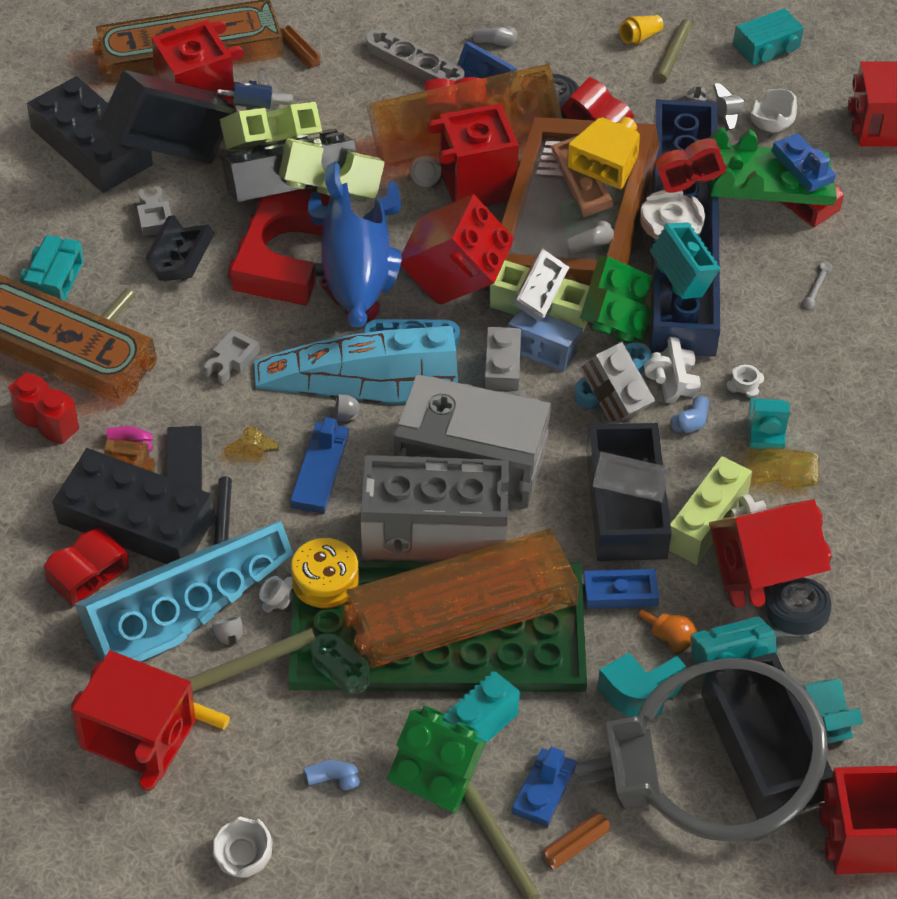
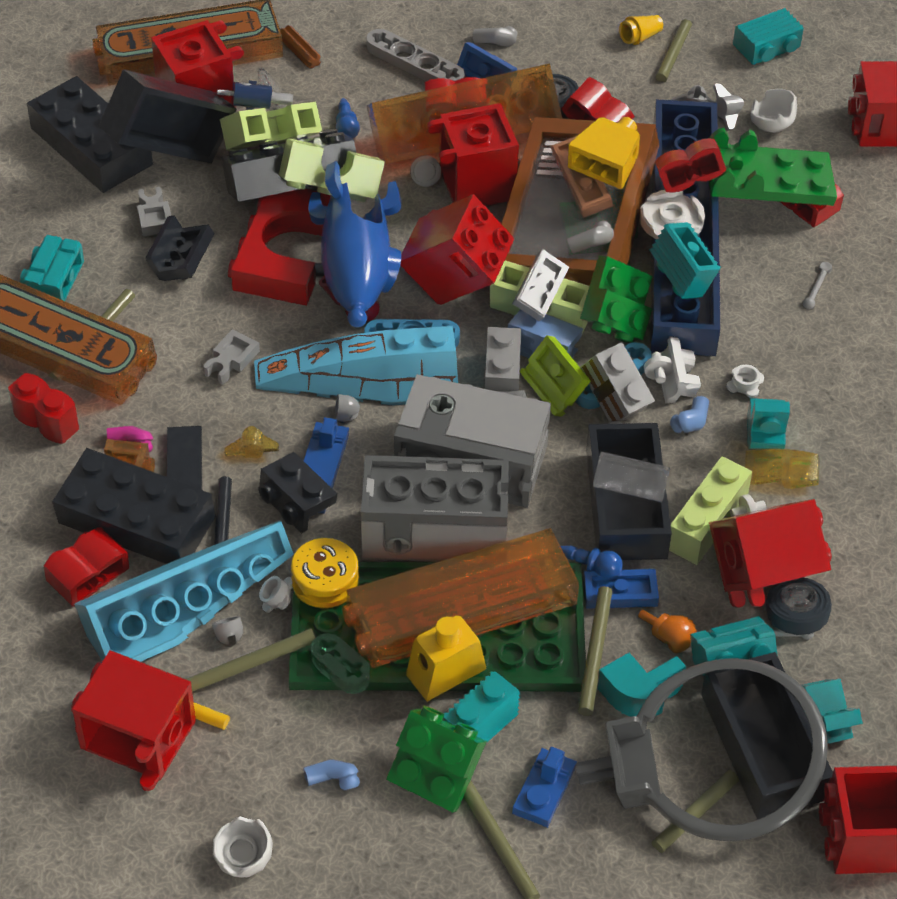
(295, 490): none -> black bracket
(347, 120): none -> blue bar
(444, 657): none -> yellow torso
(555, 375): none -> lime plate
(575, 840): dark orange axle -> none
(595, 651): none -> olive bar
(605, 563): none -> blue bar
(697, 809): none -> olive bar
(804, 162): blue hinge -> none

